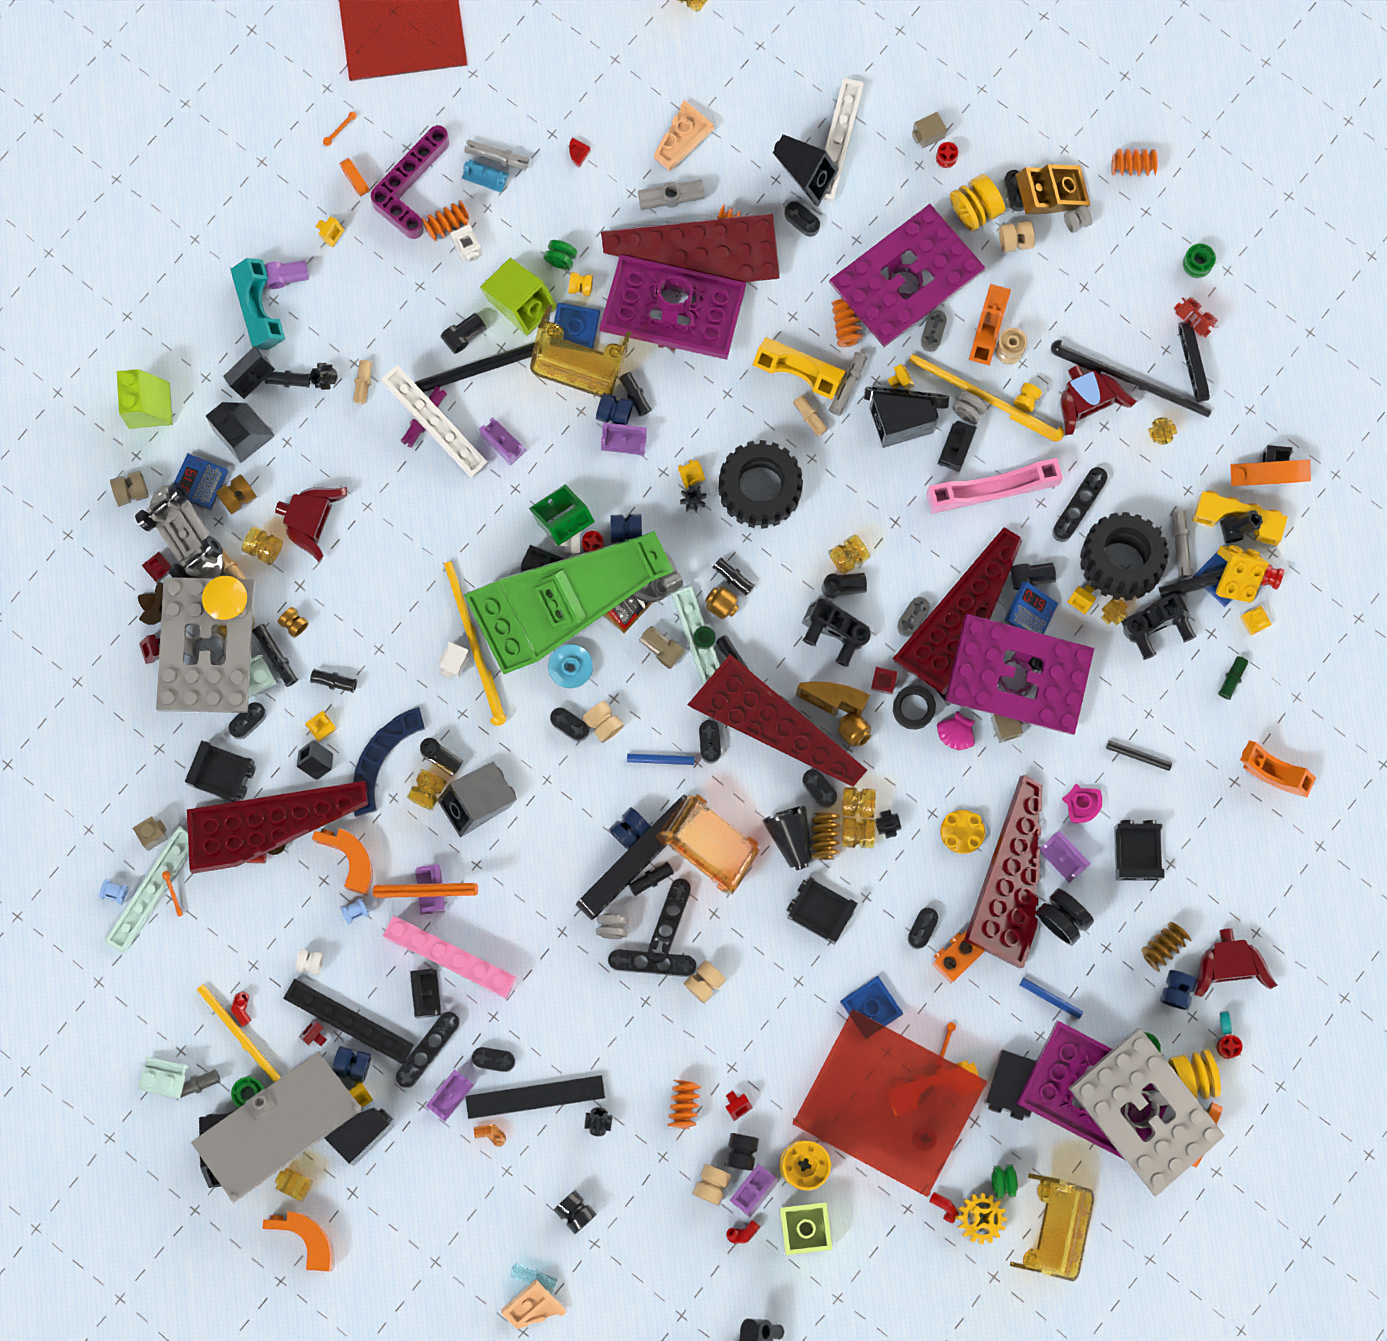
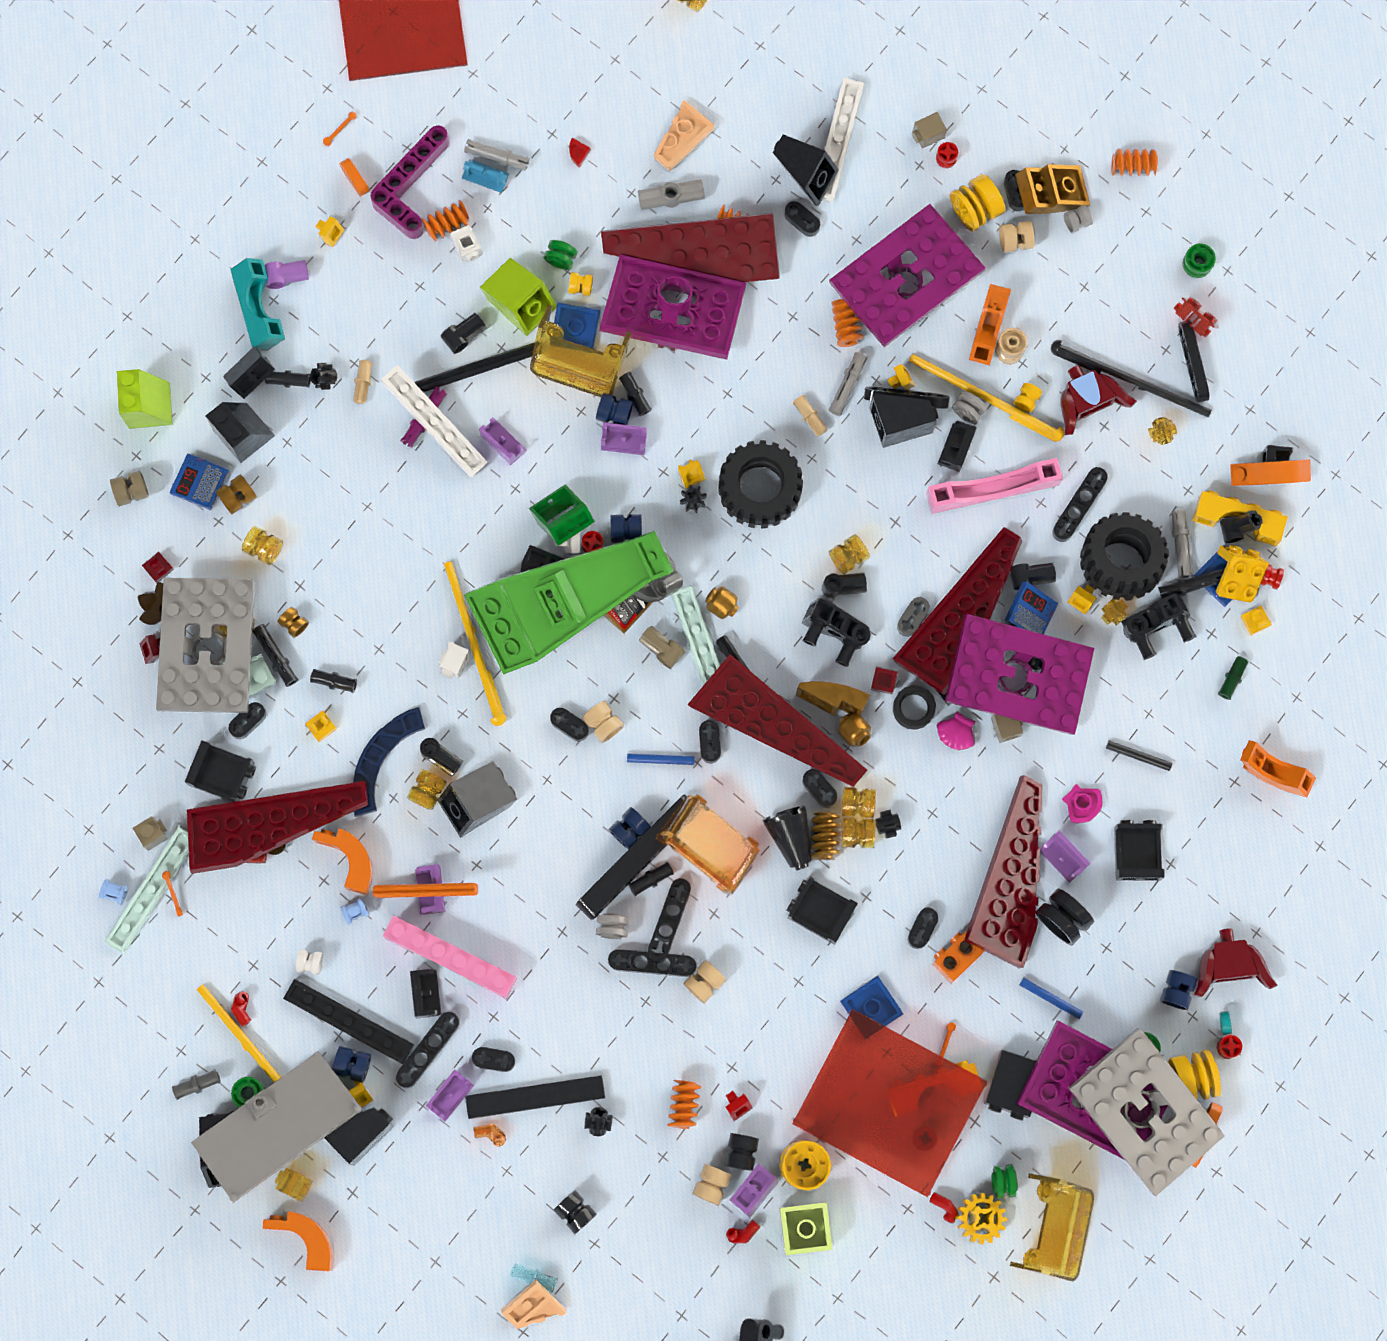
(162, 1078): light aqua plate -> none
(184, 534): light grey piece -> none
(224, 598): yellow dish -> none
(230, 567): tan axle -> none
(307, 516): dark red torso -> none
(312, 1032): dark red tile -> none
(315, 760): black panel -> none
(570, 655): medium azure dish -> none
(704, 637): dark green tile -> none
(733, 576): black pin -> none
(781, 358): yellow arch -> none
(928, 329): dark grey beam -> none
(962, 831): yellow dish -> none
(1164, 945): pearl gold piece -> none

